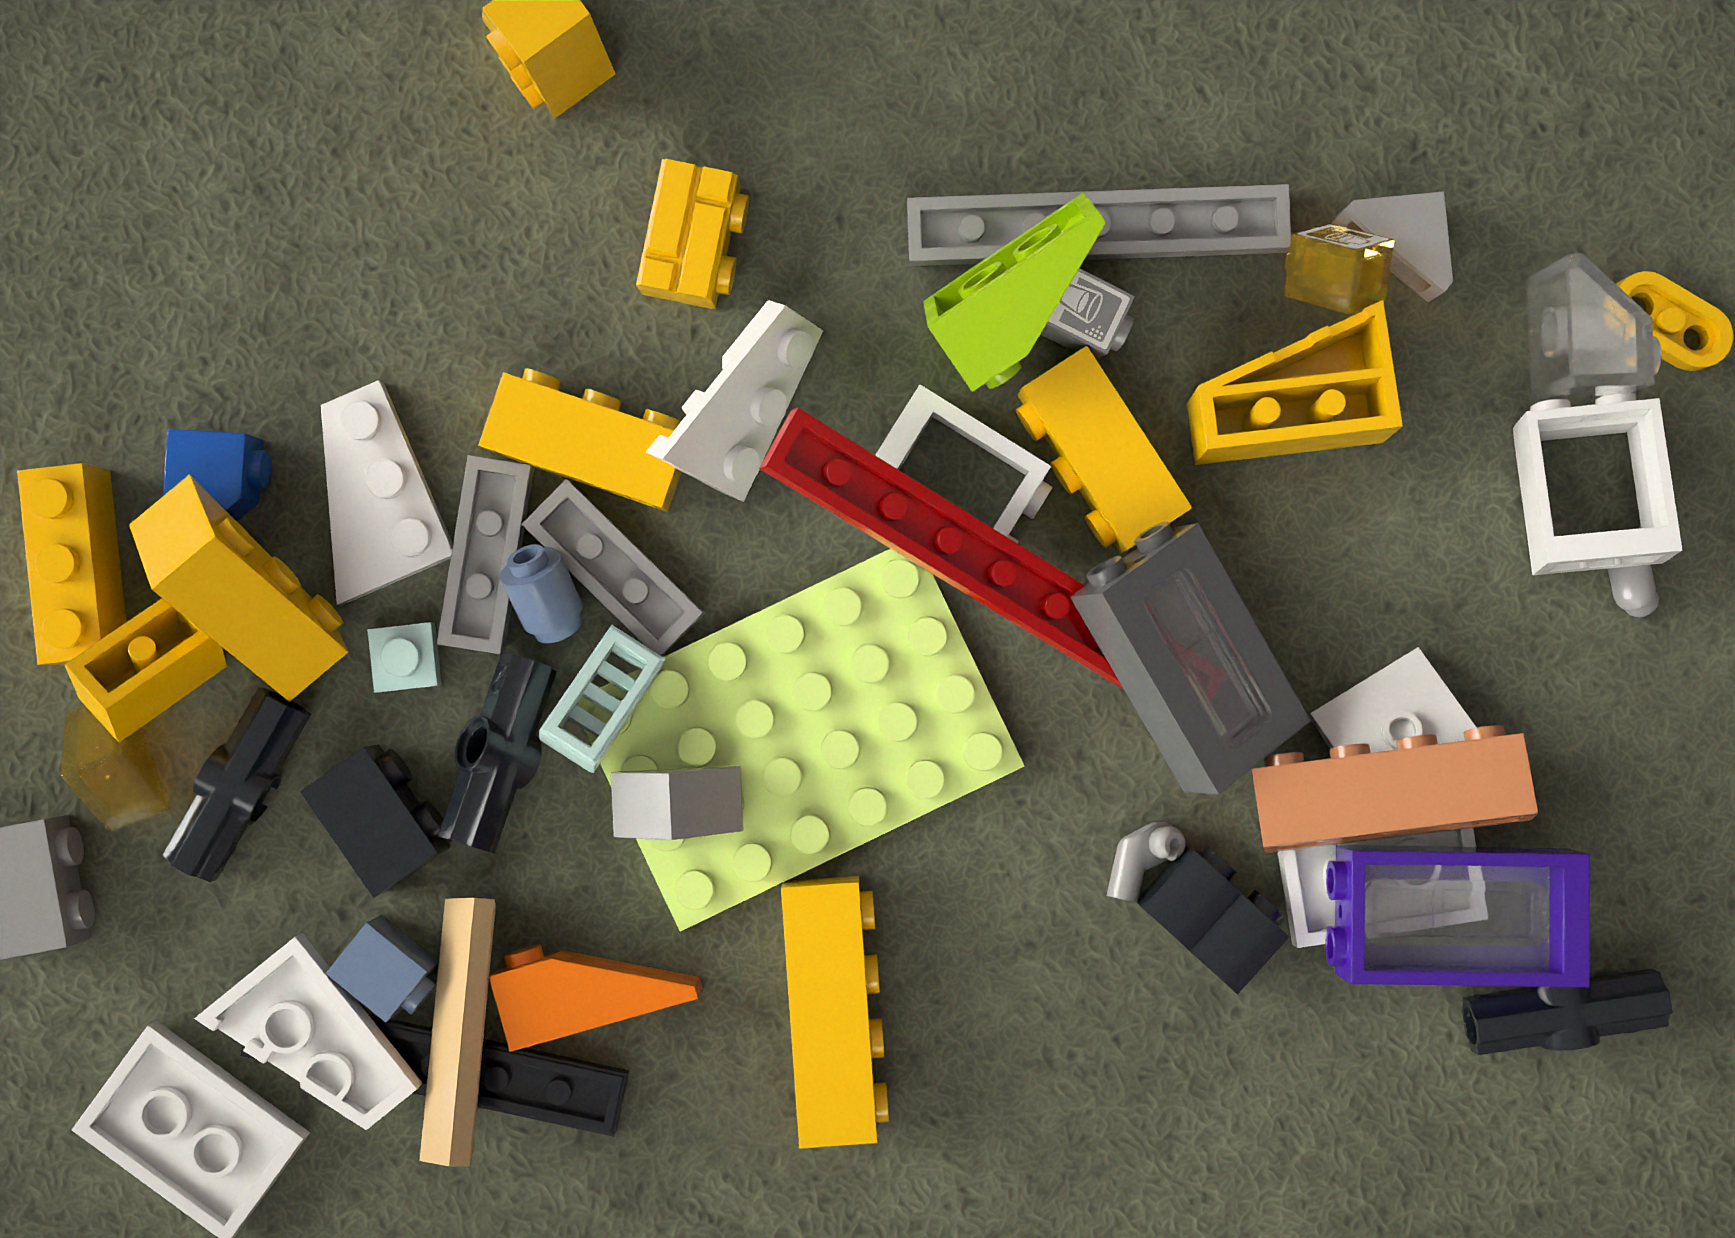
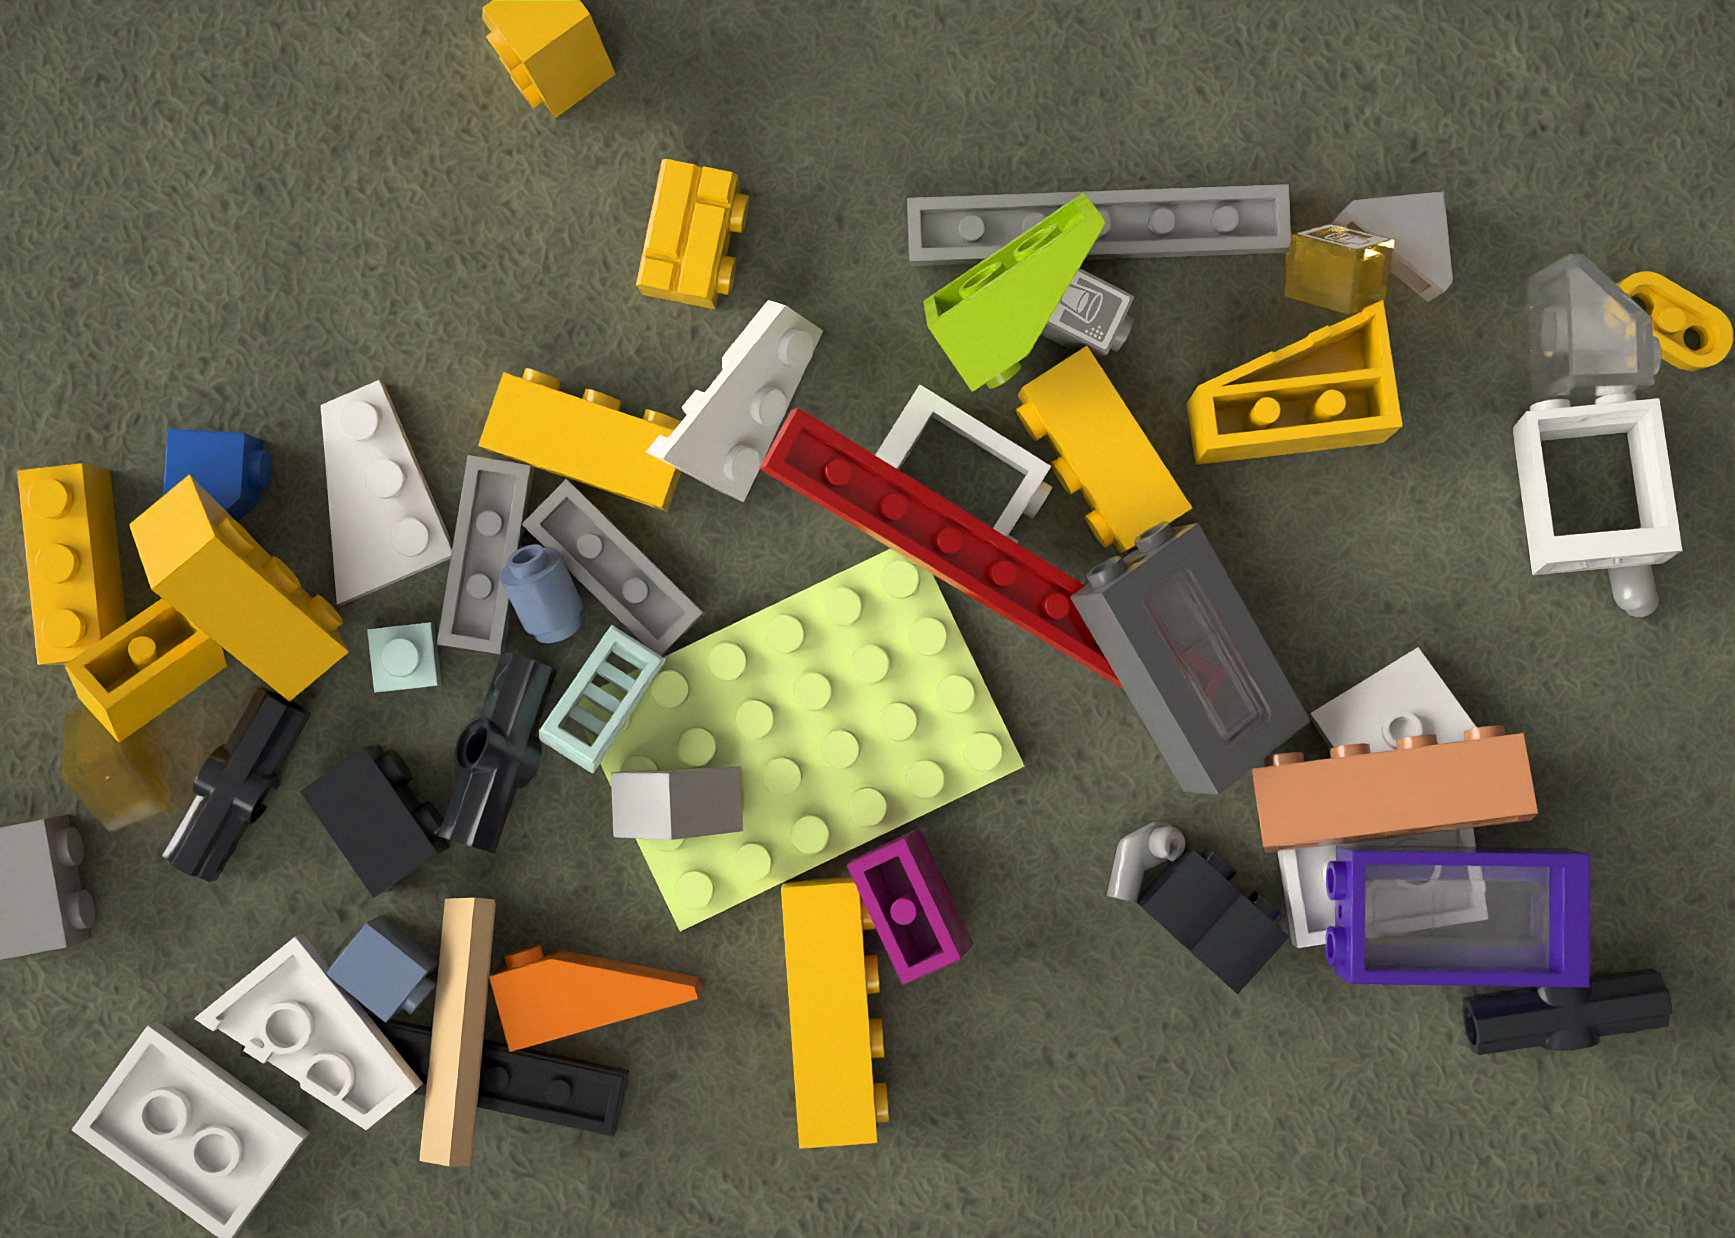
(910, 906): none -> magenta brick

